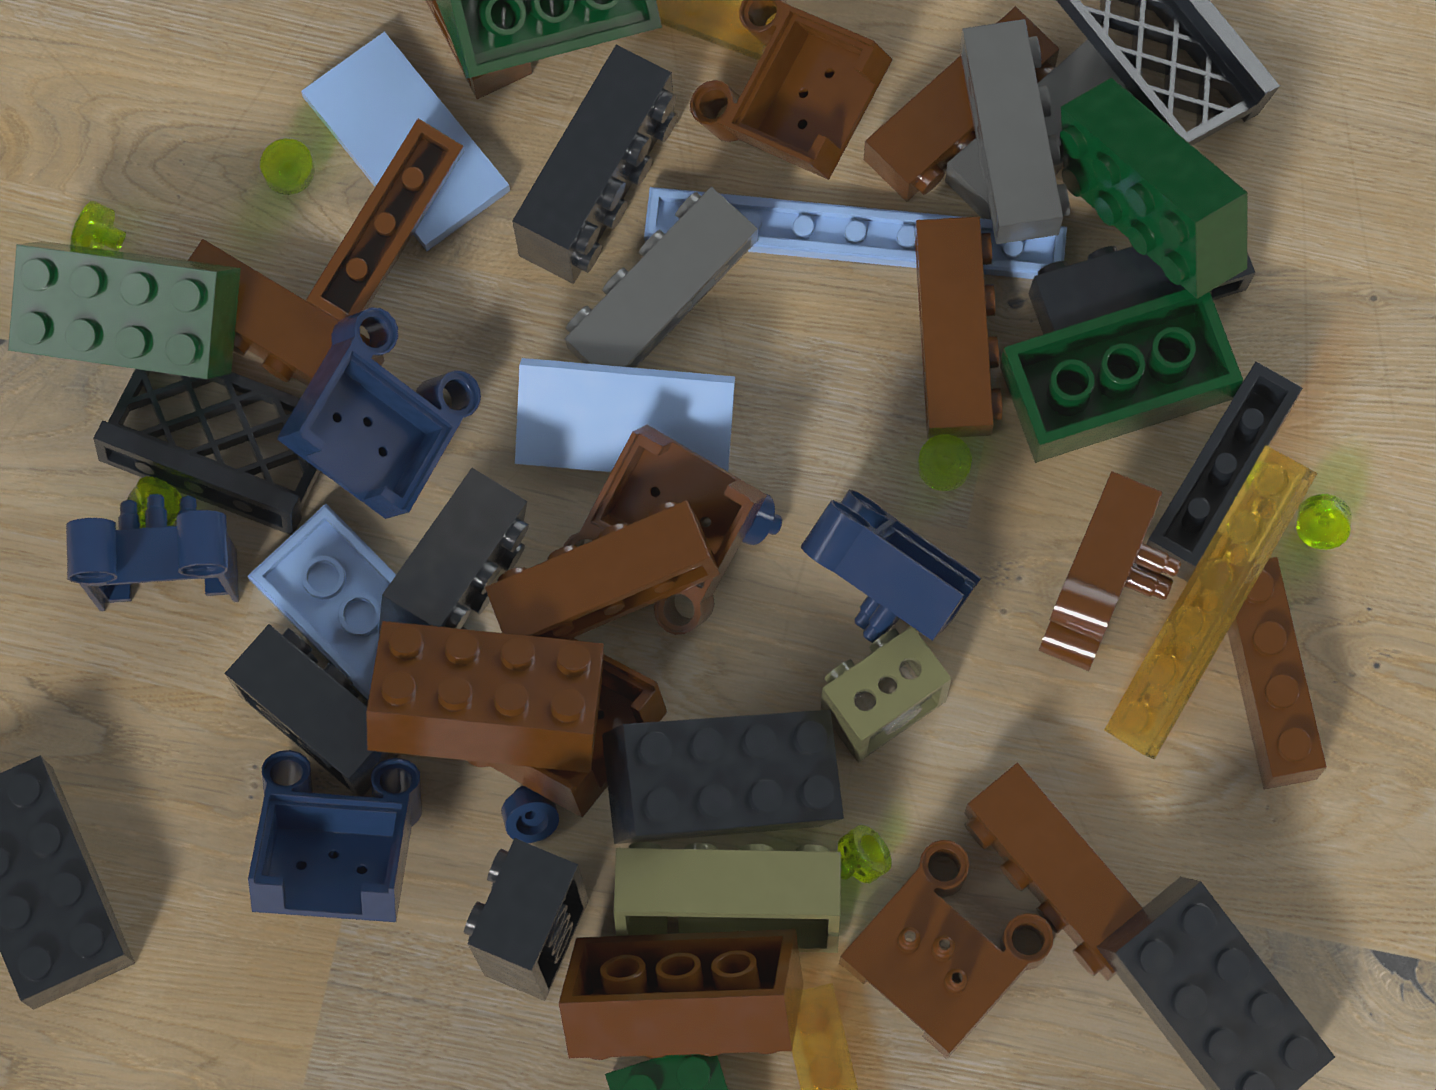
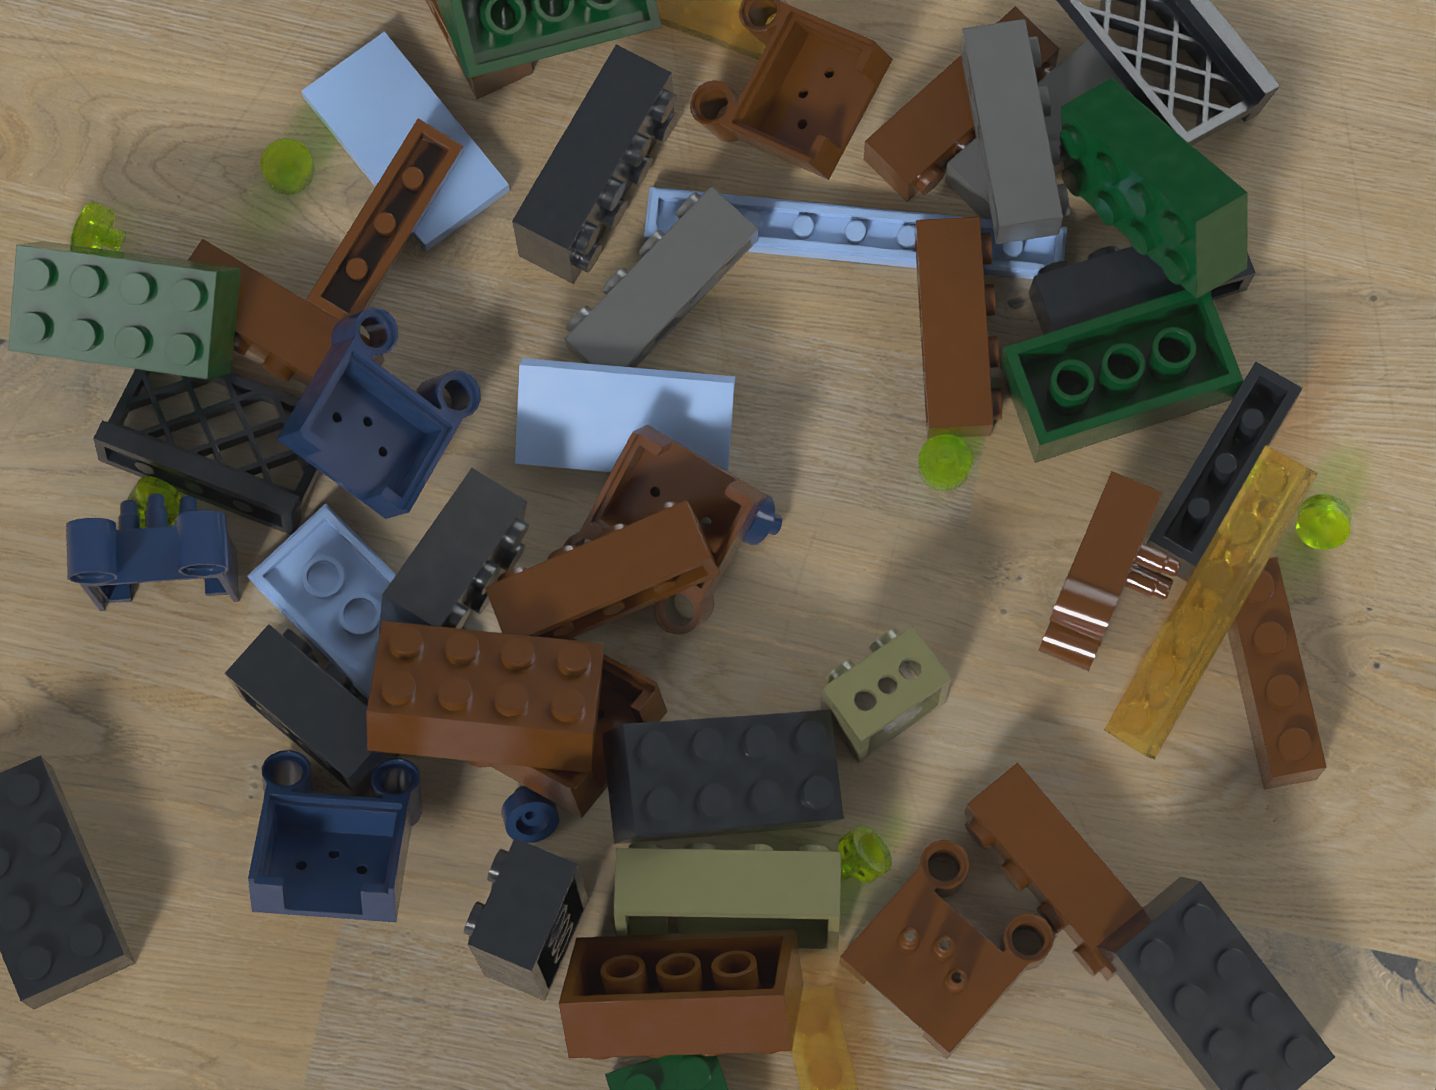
(891, 565): dark blue piece -> none

